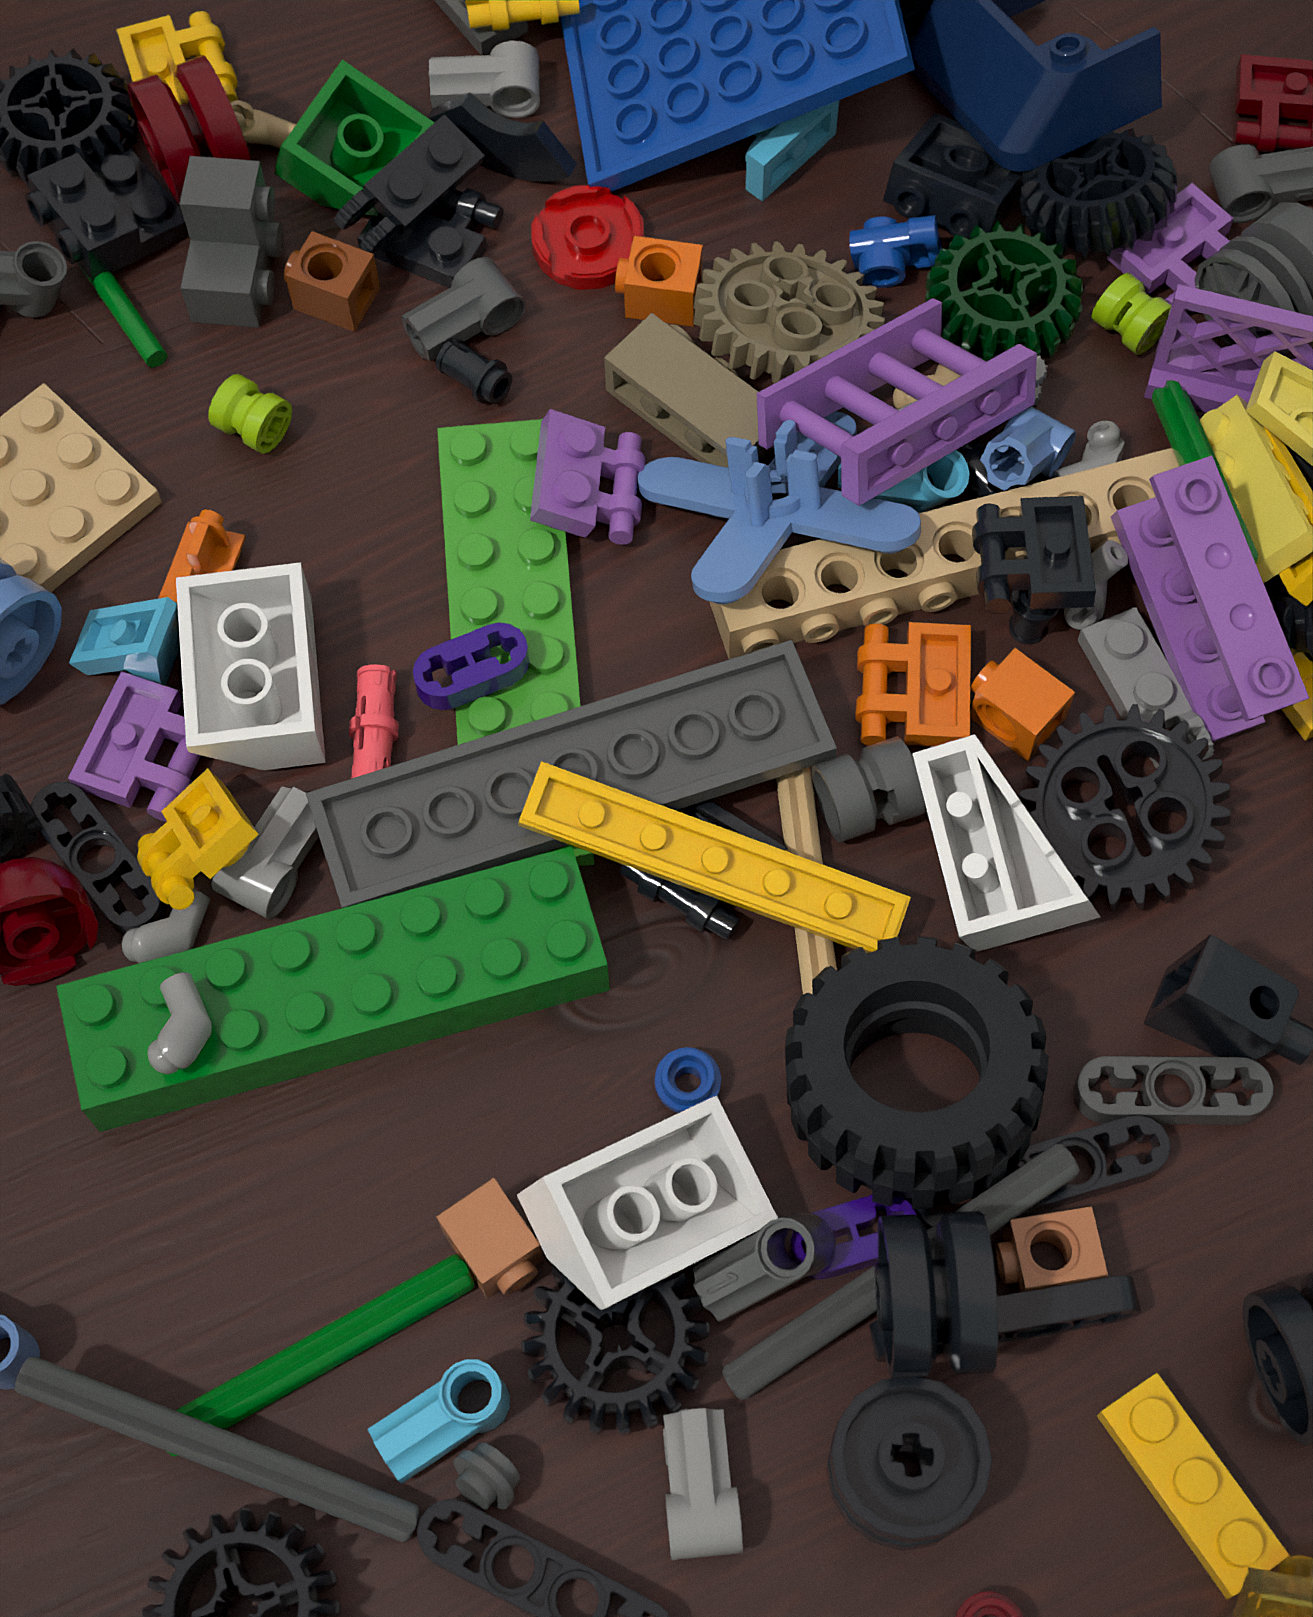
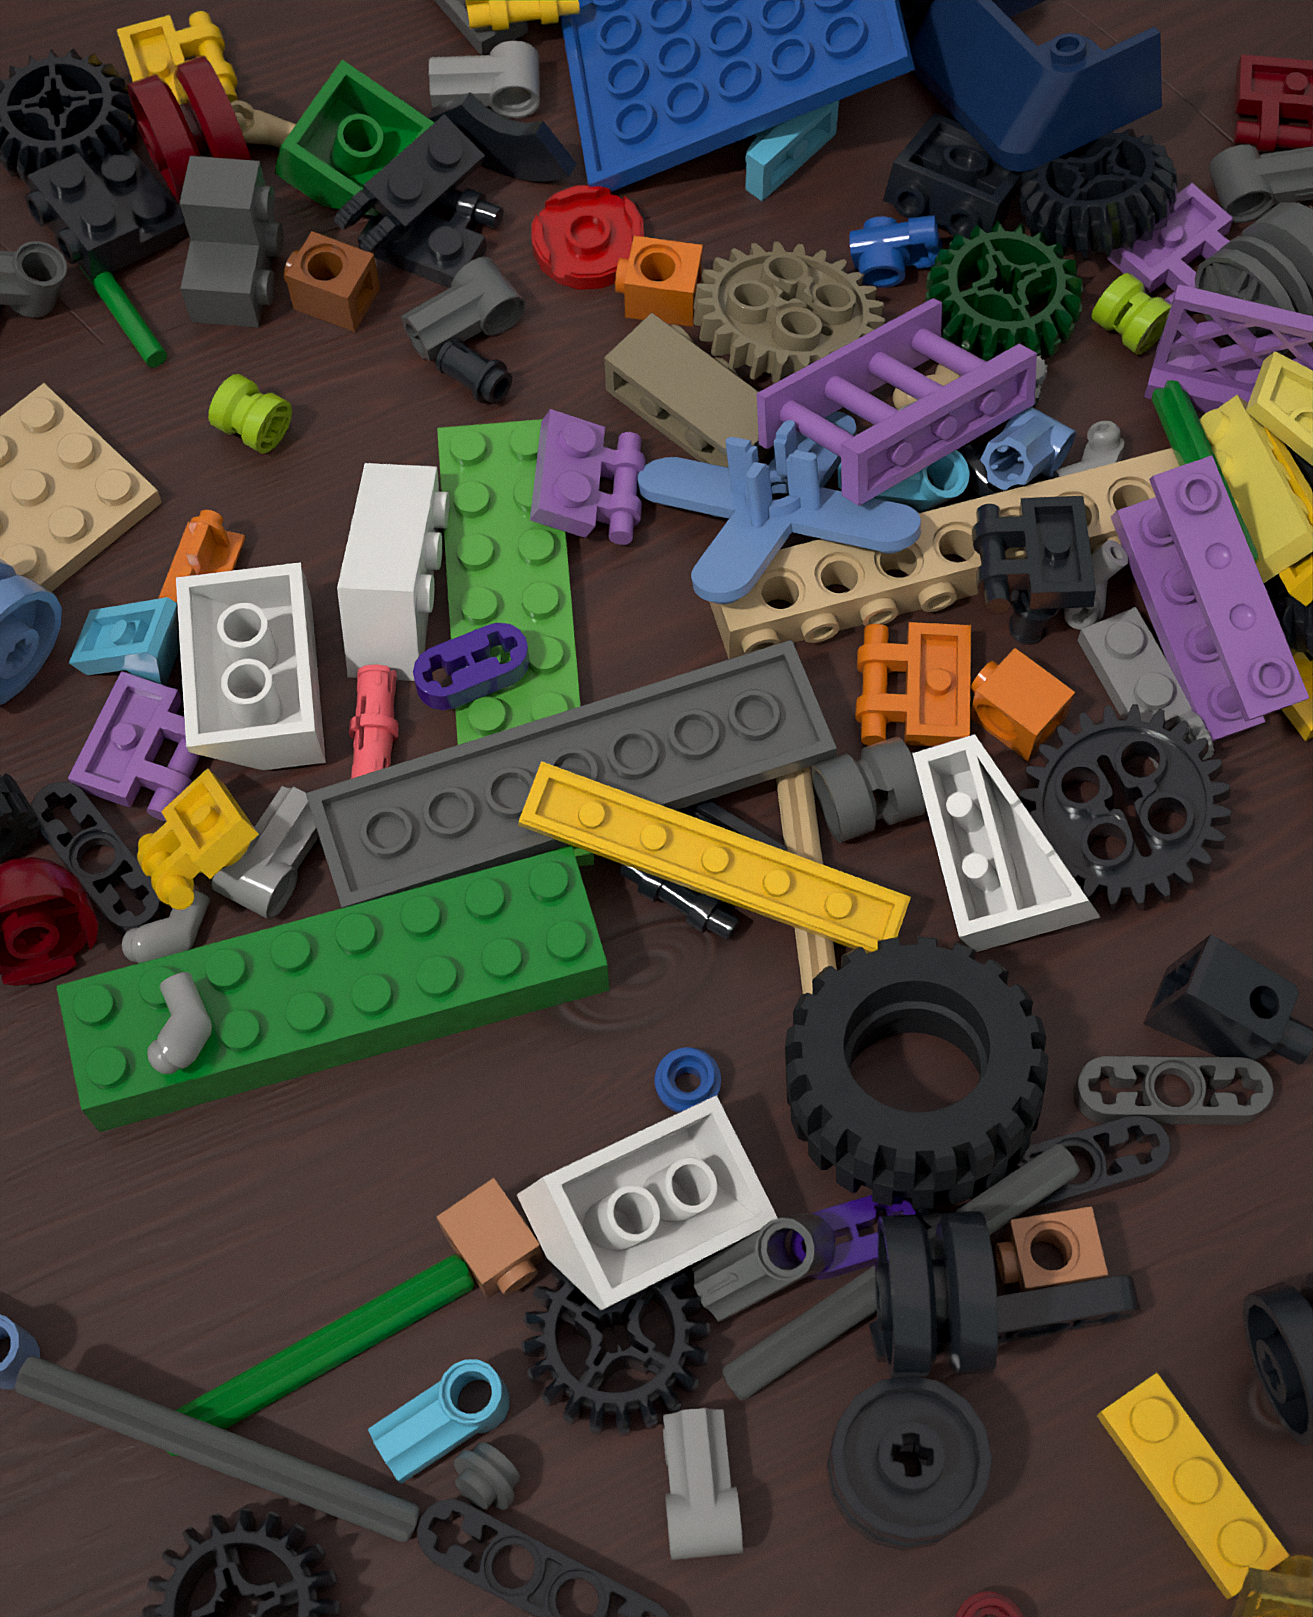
(391, 566): none -> white wedge

